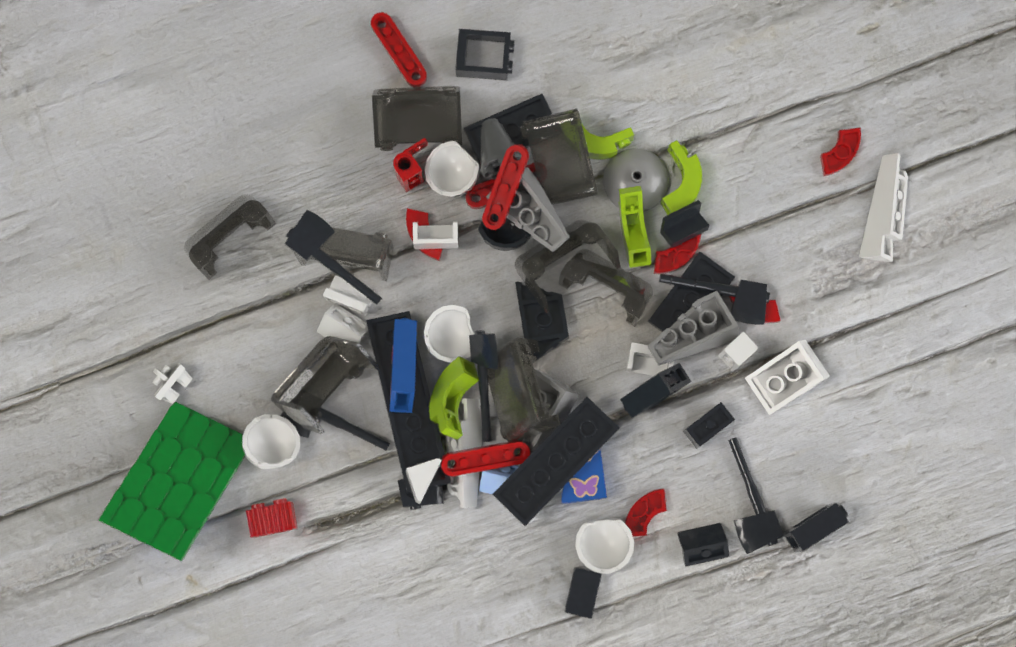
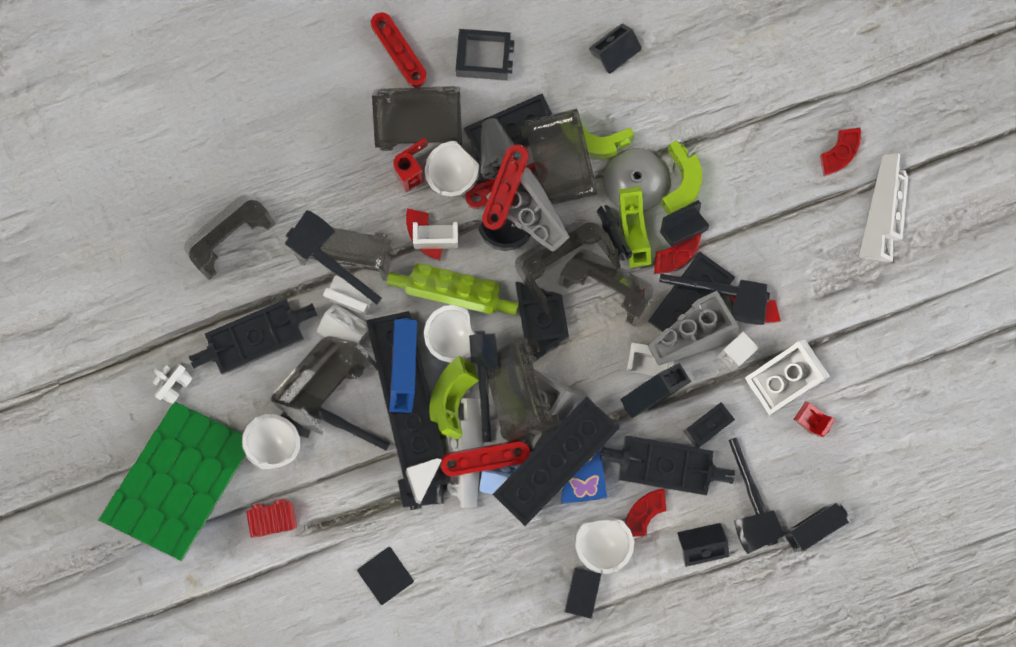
(253, 336): none -> black plate
(385, 575): none -> black sticker
(453, 289): none -> lime plate
(611, 227): none -> black pin
(616, 47): none -> black panel
(666, 465): none -> black plate
(813, 420): none -> red bracket

